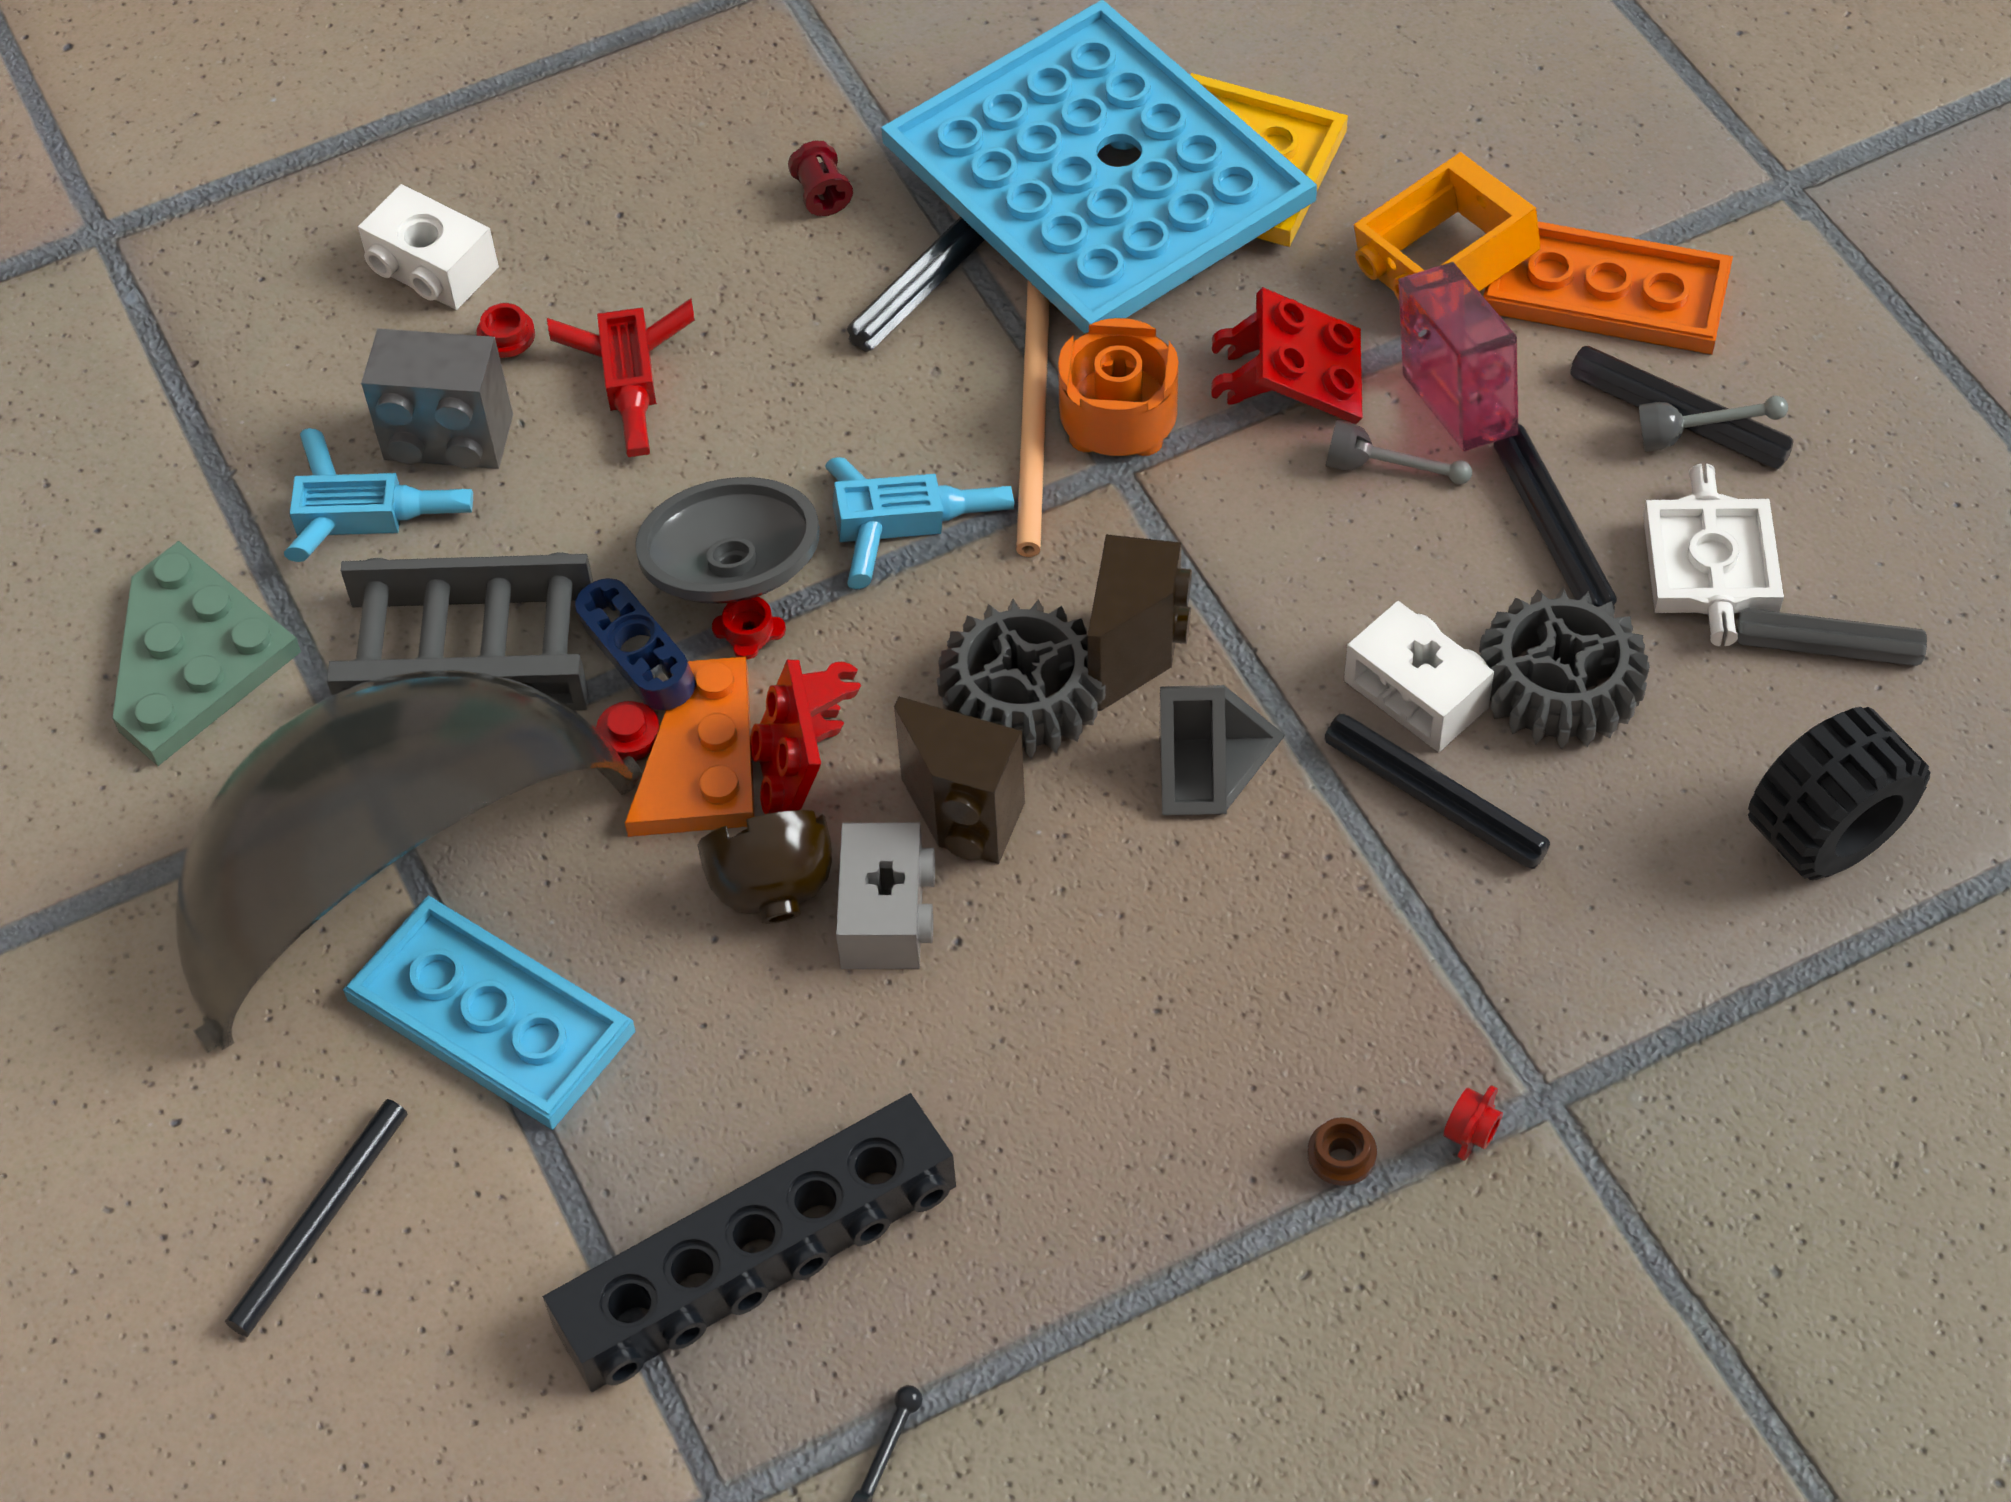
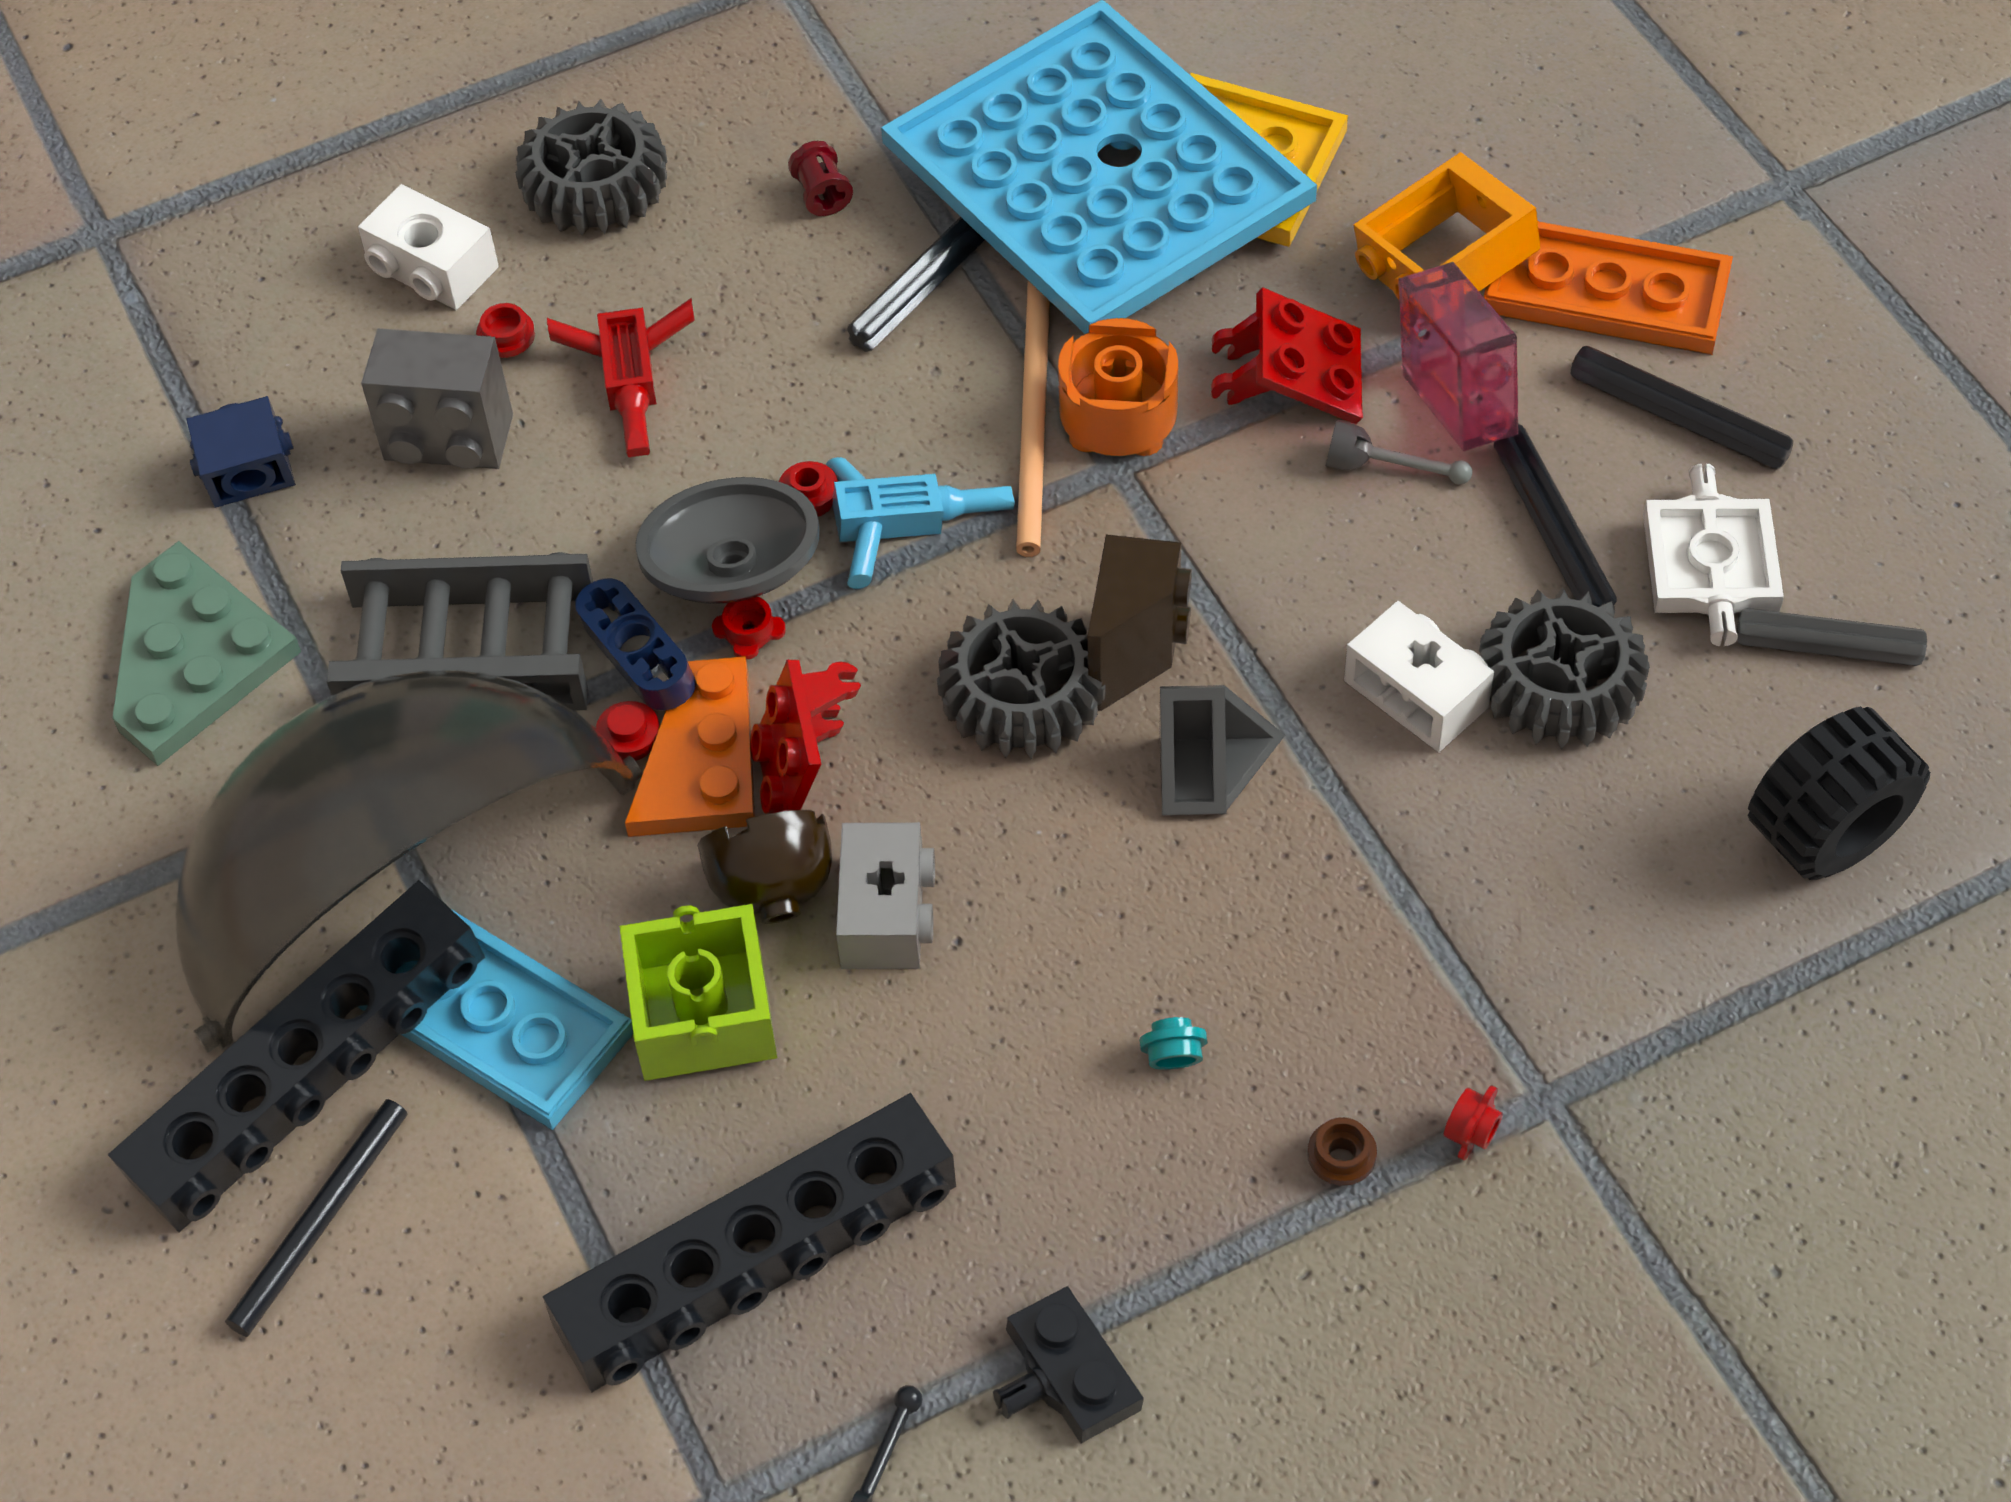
(240, 451): none -> dark blue head
(263, 1058): none -> black brick
(356, 502): medium azure piece -> none
(591, 167): none -> dark grey gear
(697, 992): none -> lime brick
(819, 480): none -> red plate
(961, 777): dark brown slope -> none
(1068, 1368): none -> black plate
(1173, 1043): none -> teal plate
(1437, 791): black axle -> none
(1664, 424): hinge -> none

